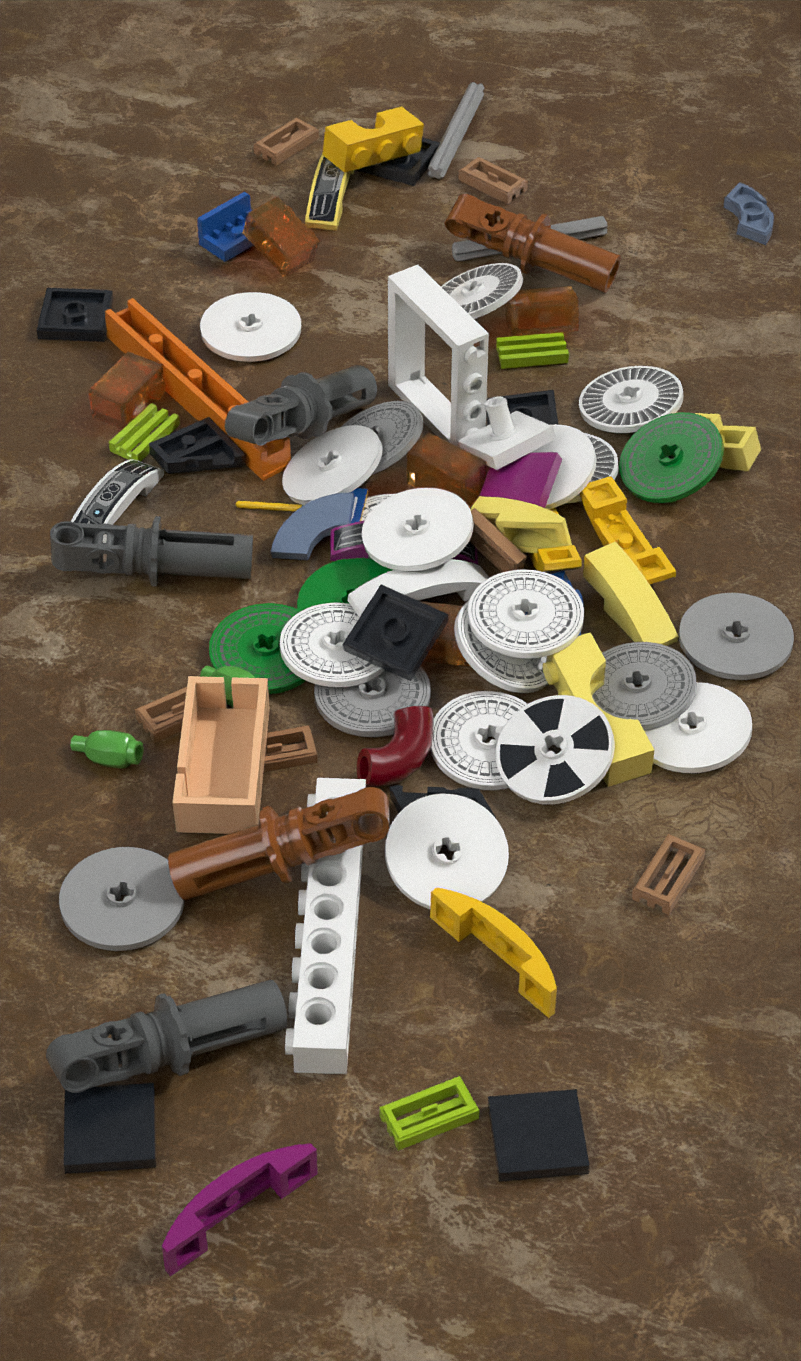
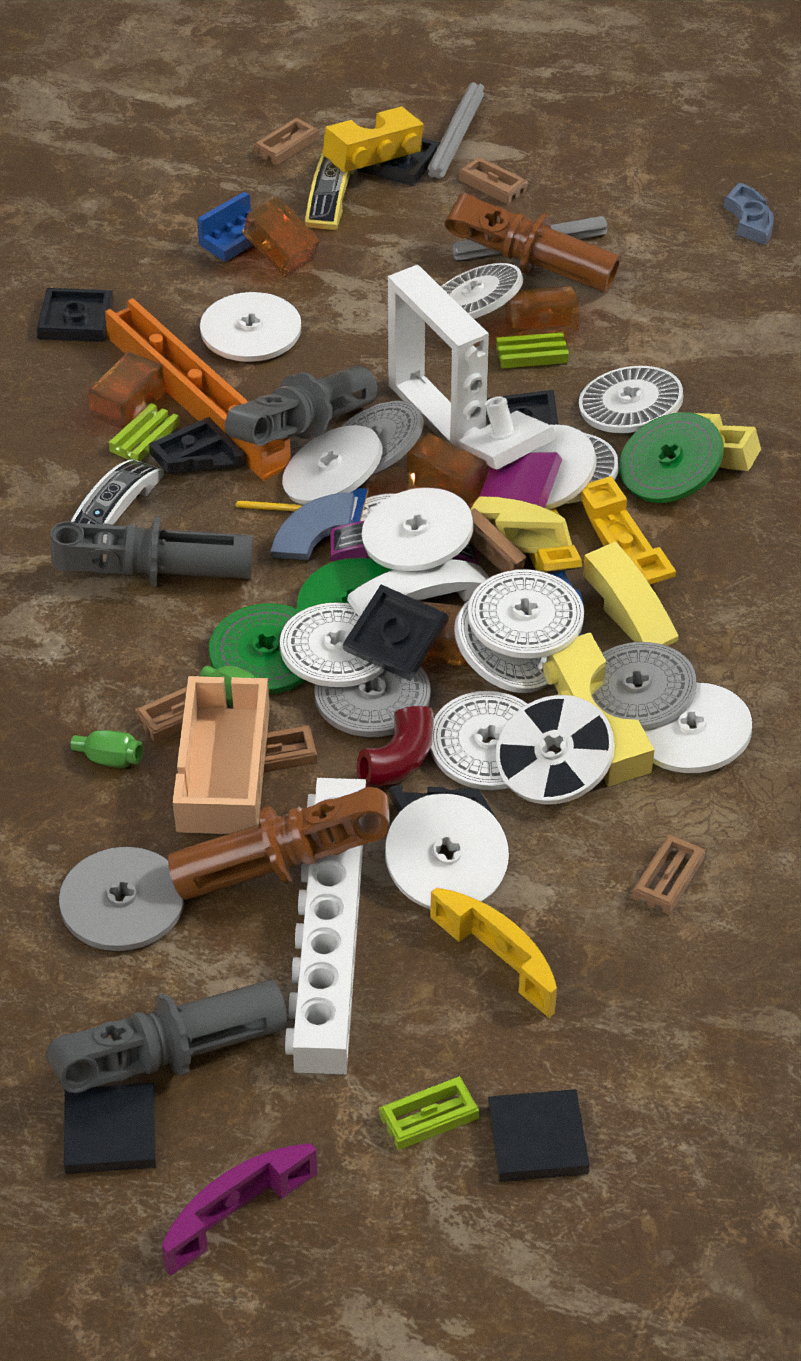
(710, 643): light grey piece -> none

